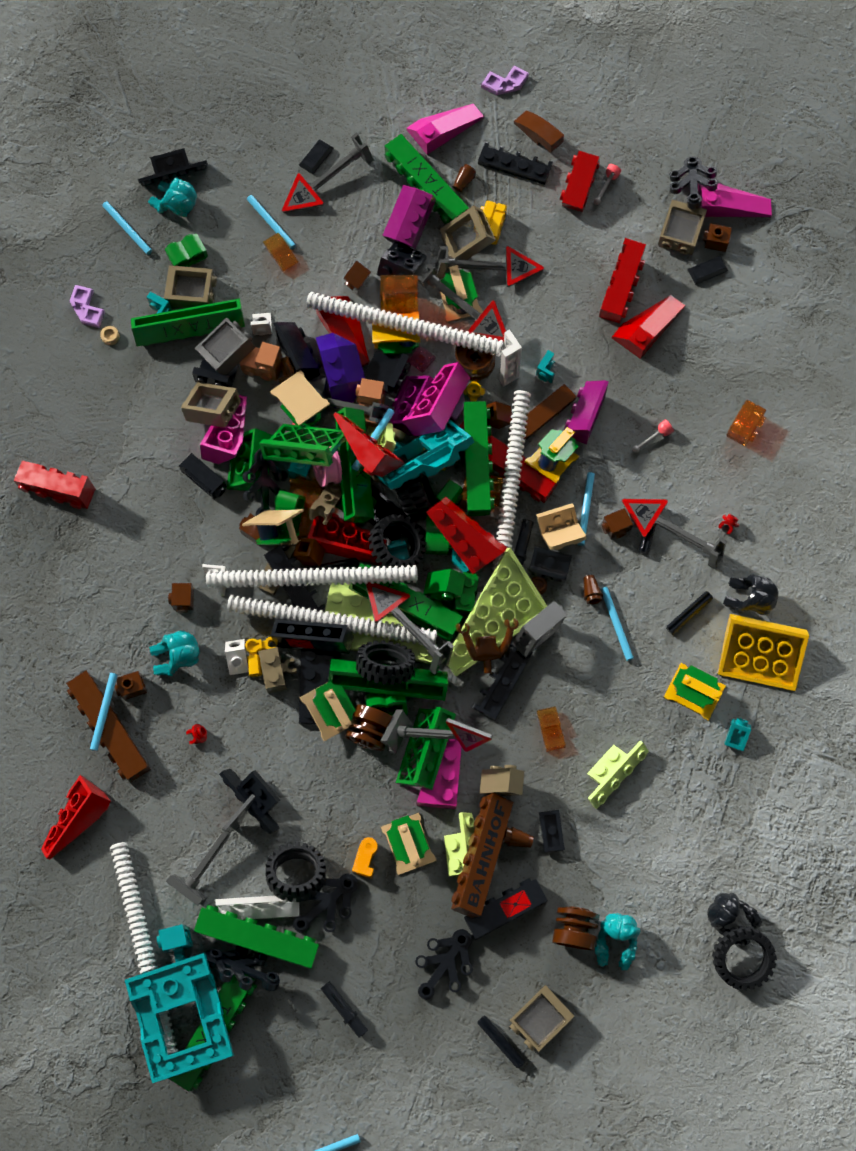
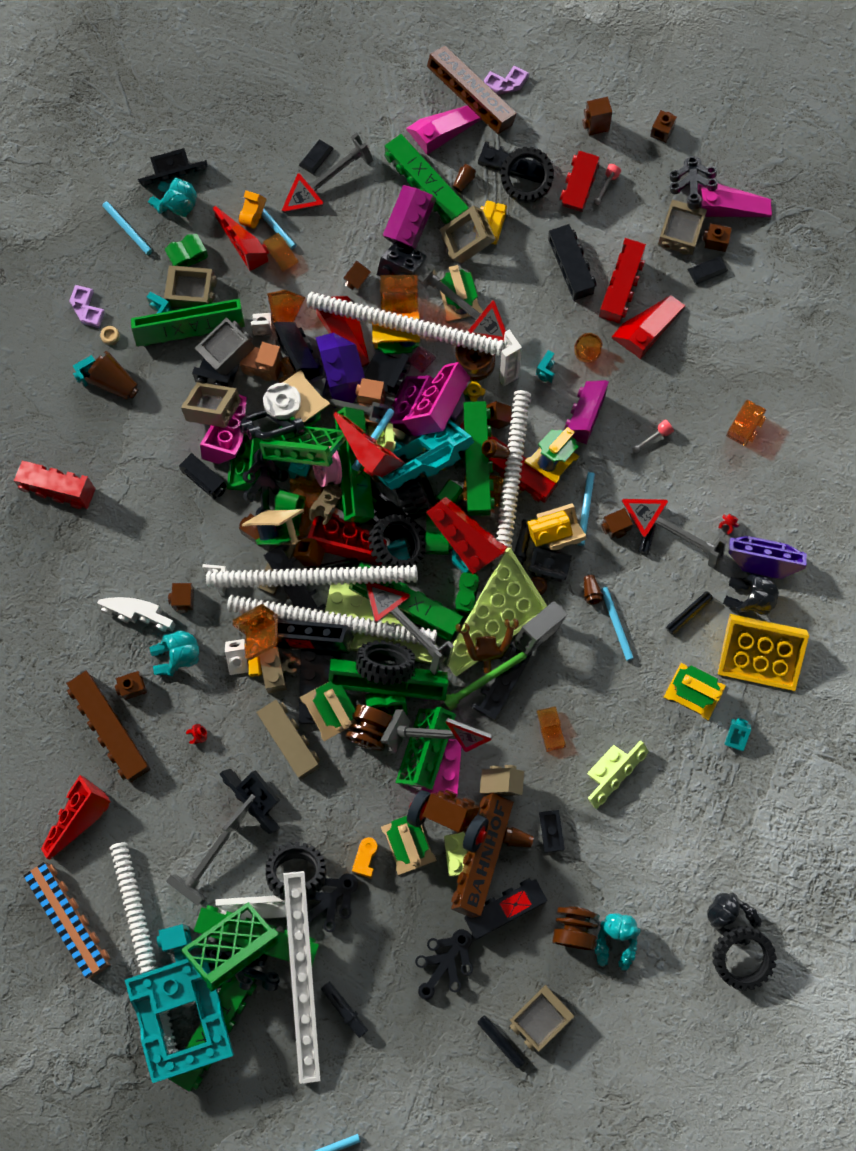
(67, 920): none -> brick
(82, 369): none -> teal bracket
(103, 712): medium azure bar -> none
(112, 377): none -> reddish brown cone
(130, 609): none -> white slope
(239, 960): none -> green fence
(244, 242): none -> red wedge
(246, 426): none -> black bar
(251, 209): none -> light orange leg
(260, 628): none -> clear orange bracket
(282, 401): none -> white tile
(284, 305): none -> clear orange slope
(288, 740): none -> dark tan brick
(301, 977): none -> white plate
(444, 584): green brick -> none
(452, 700): none -> bright green piece
(452, 813): none -> brick
(471, 89): none -> reddish brown brick
(494, 449): none -> reddish brown cone
(514, 157): none -> black tyre
(516, 266): dark grey piece -> none
(540, 130): reddish brown slope -> none
(548, 409): reddish brown tile -> none
(550, 528): none -> yellow brick
(571, 262): none -> black brick
(588, 348): none -> clear orange hair
(597, 116): none -> reddish brown brick
(663, 126): none -> reddish brown brick
(766, 557): none -> dark purple wedge

